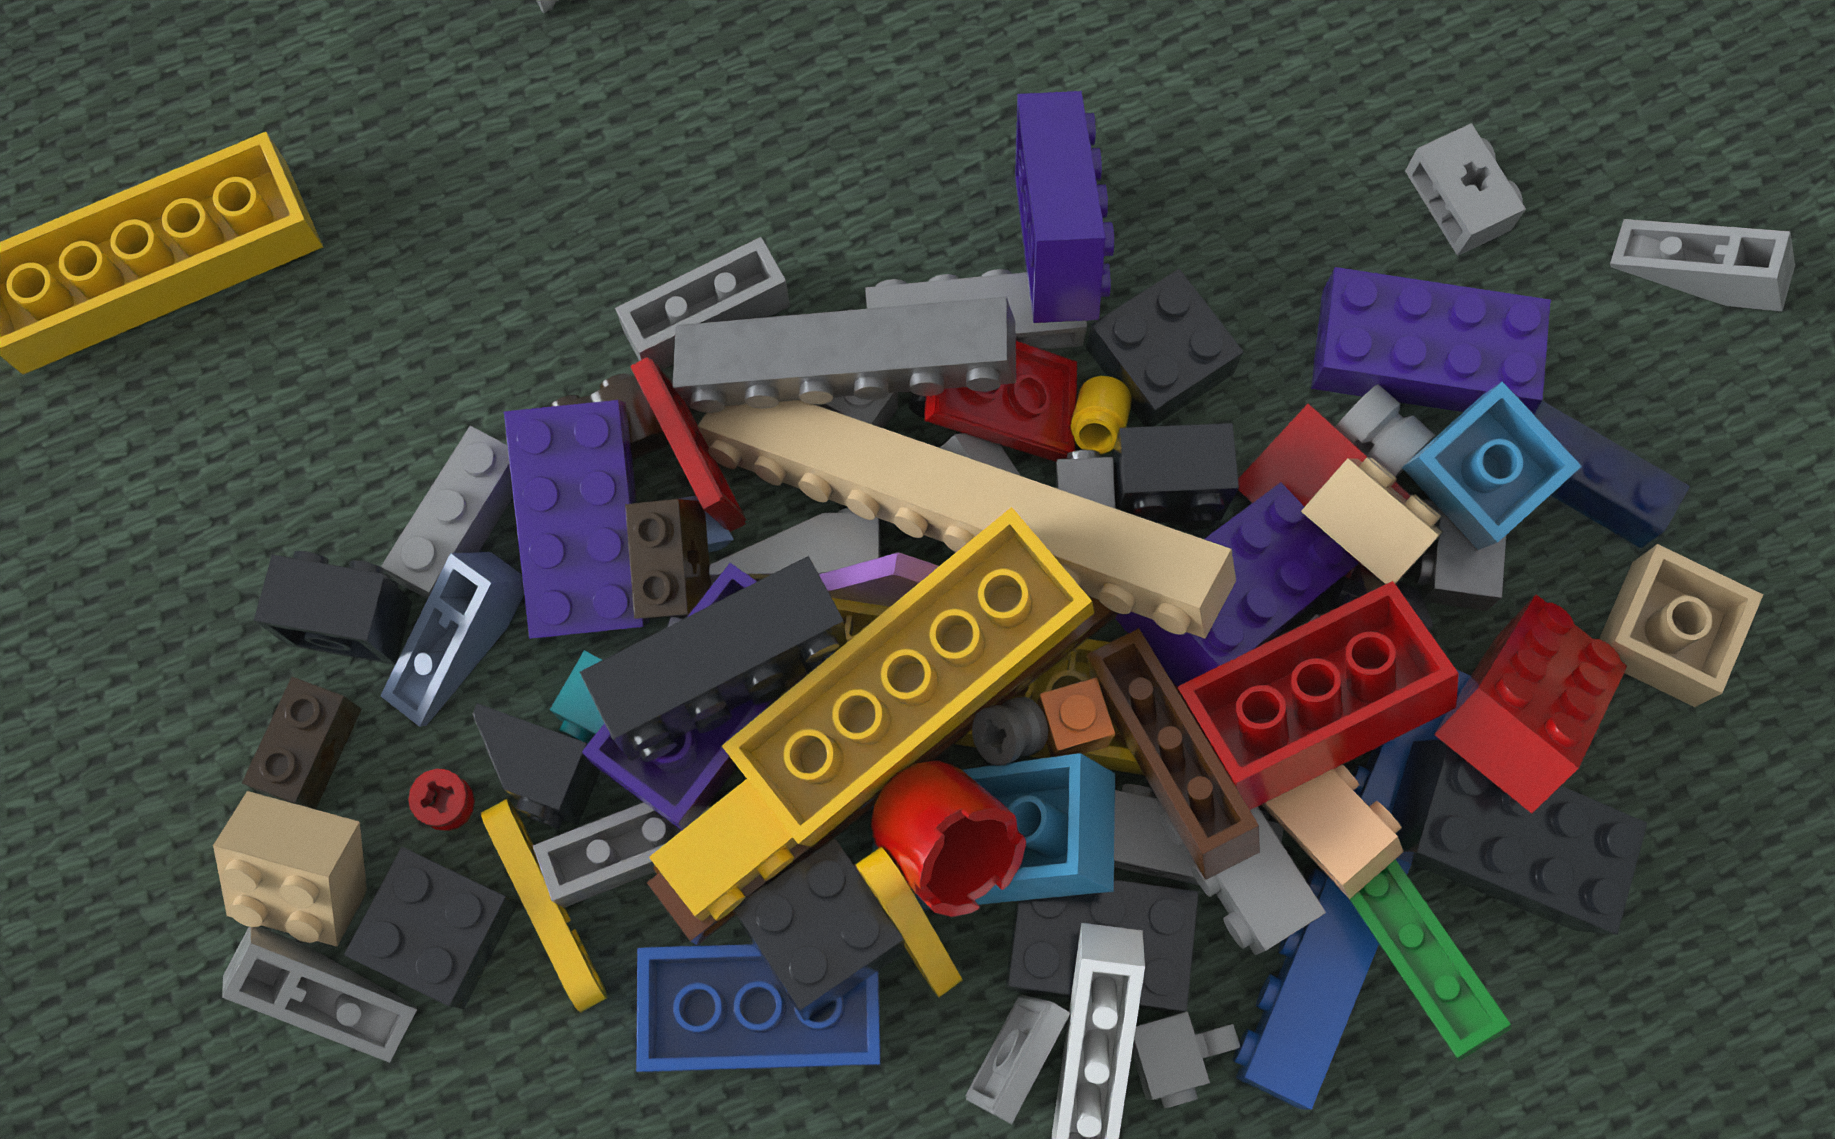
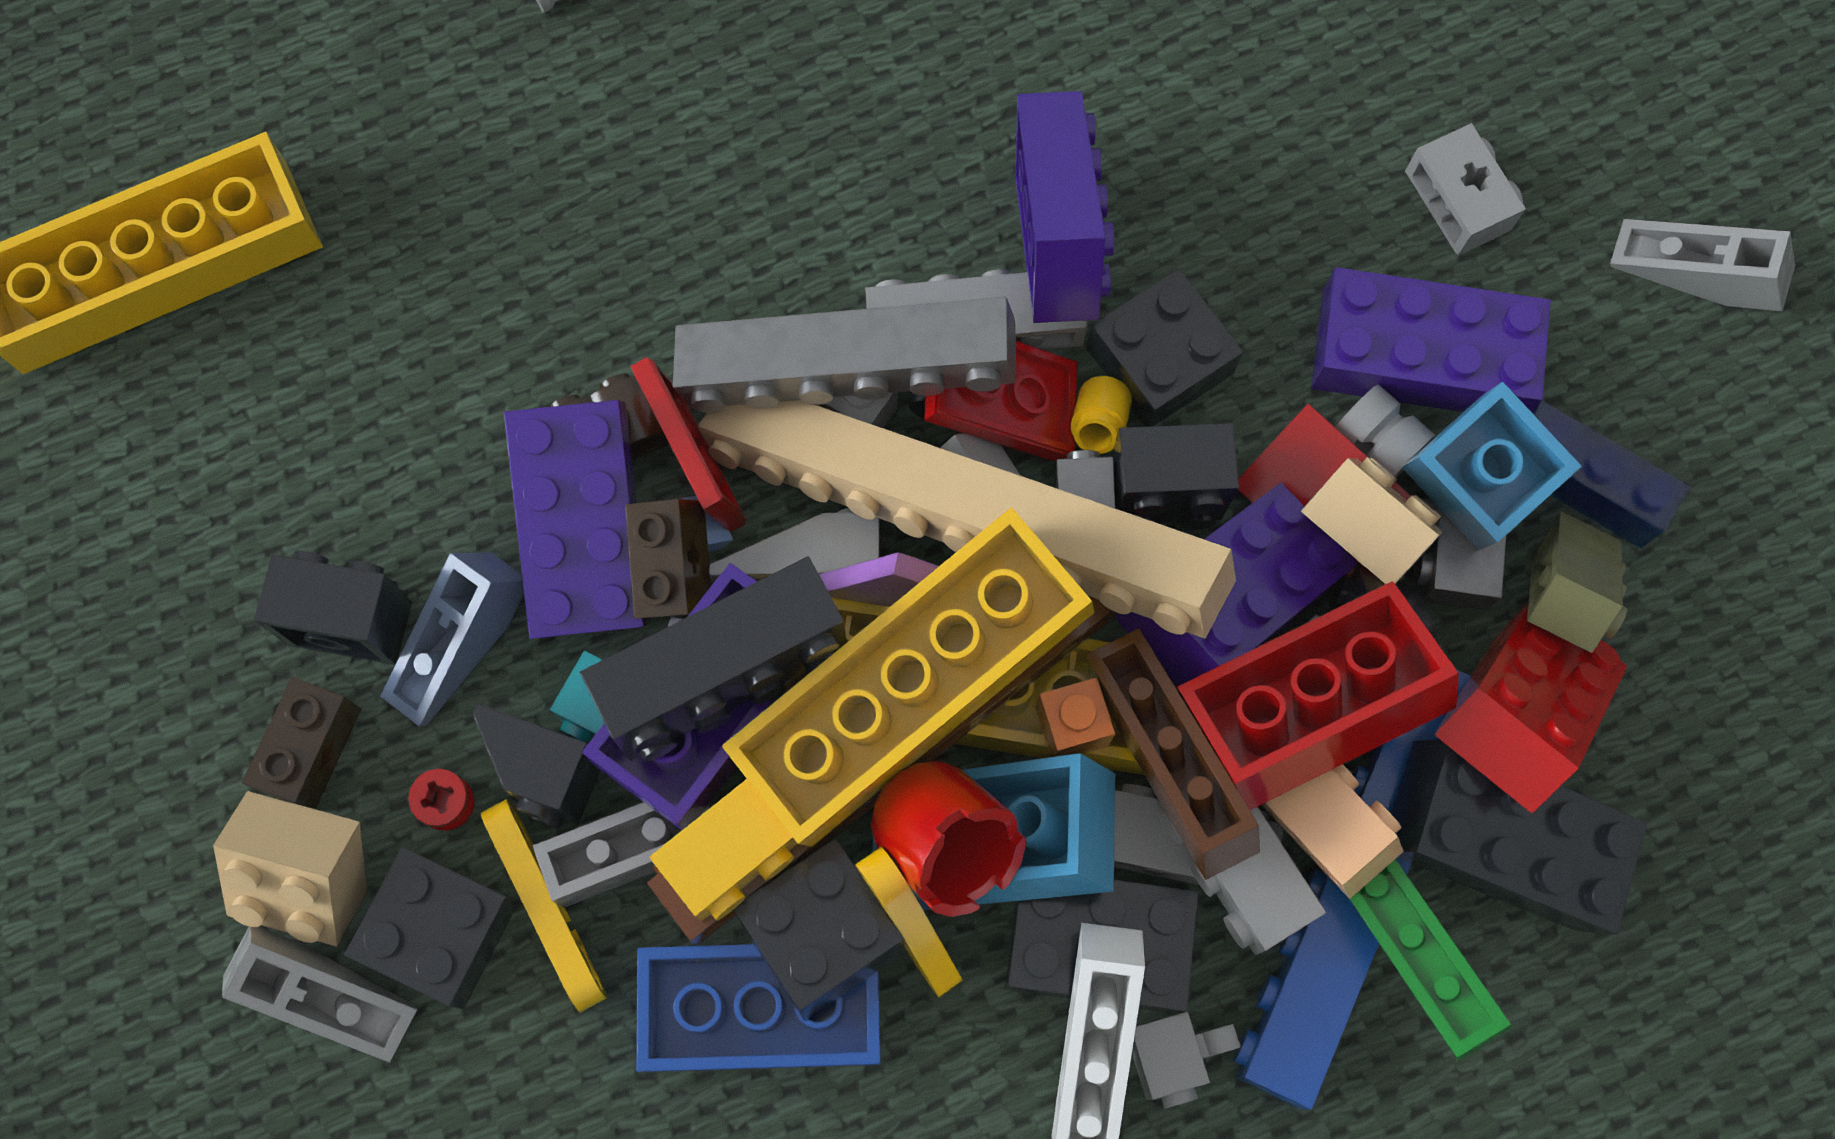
(454, 513): light grey brick -> none
(725, 289): light grey brick -> none
(1010, 730): dark grey wheel -> none
(1017, 1056): light grey tile -> none
(1577, 583): none -> olive brick
(1680, 625): tan brick -> none

